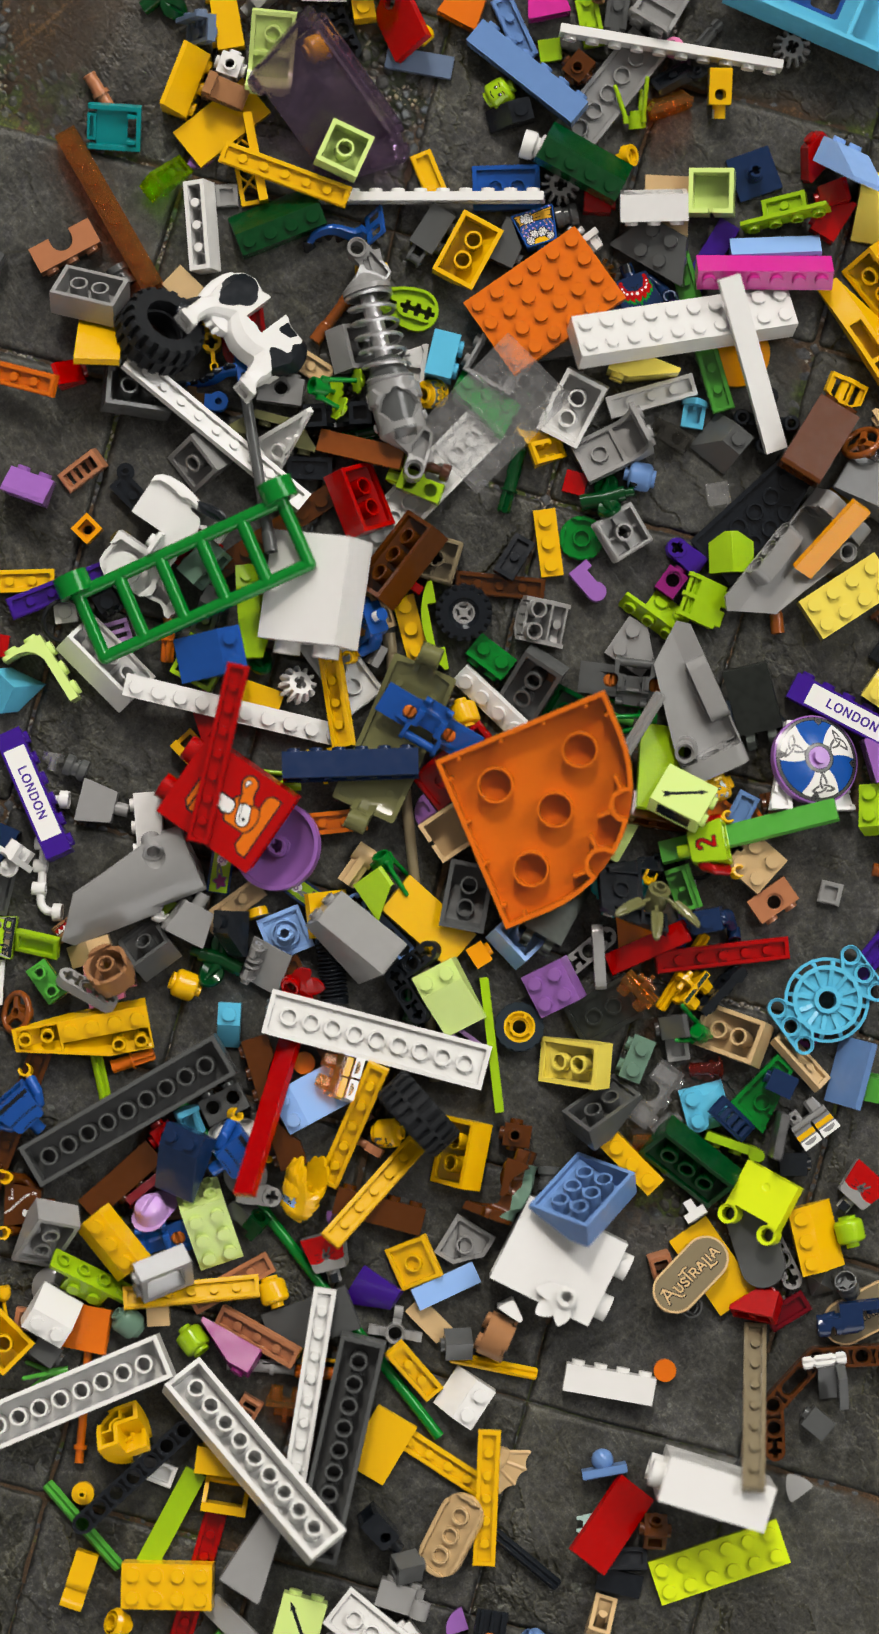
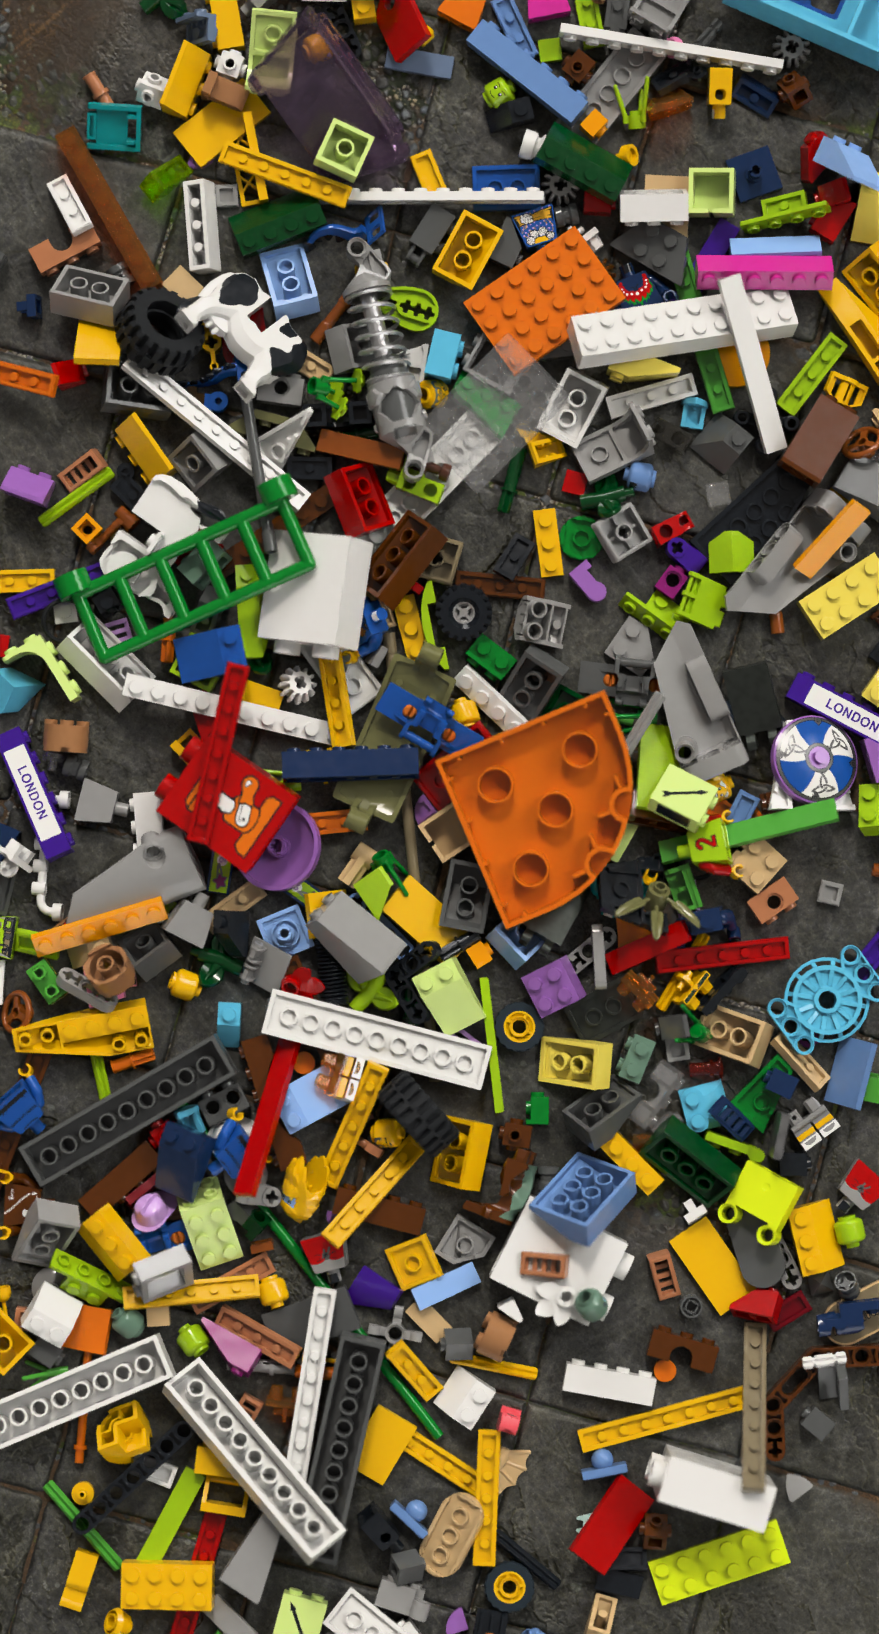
(32, 306): none -> dark blue tile
(66, 736): none -> medium nougat brick
(70, 205): none -> white tile
(76, 496): none -> lime axle
(99, 926): none -> light orange plate
(124, 518): none -> dark orange brick
(143, 449): none -> yellow slope
(150, 89): none -> white brick
(258, 912): yellow tile -> none
(262, 1245): none -> dark orange tile
(289, 282): none -> light blue slope
(372, 992): none -> lime plant
(412, 1515): none -> medium blue tile
(459, 945): none -> black axle
(508, 1420): none -> coral leg
(509, 1600): none -> black wheel
(537, 1109): none -> green brick
(564, 1268): none -> nougat slope
(591, 1304): none -> sand green head
(594, 125): none -> light orange plate
(661, 1419): none -> yellow plate
(664, 1341): none -> reddish brown arch
(671, 528): none -> red leg
(690, 1274): dark tan tile -> none
(755, 95): none -> dark blue slope
(794, 90): none -> reddish brown brick
(811, 374): none -> lime plate

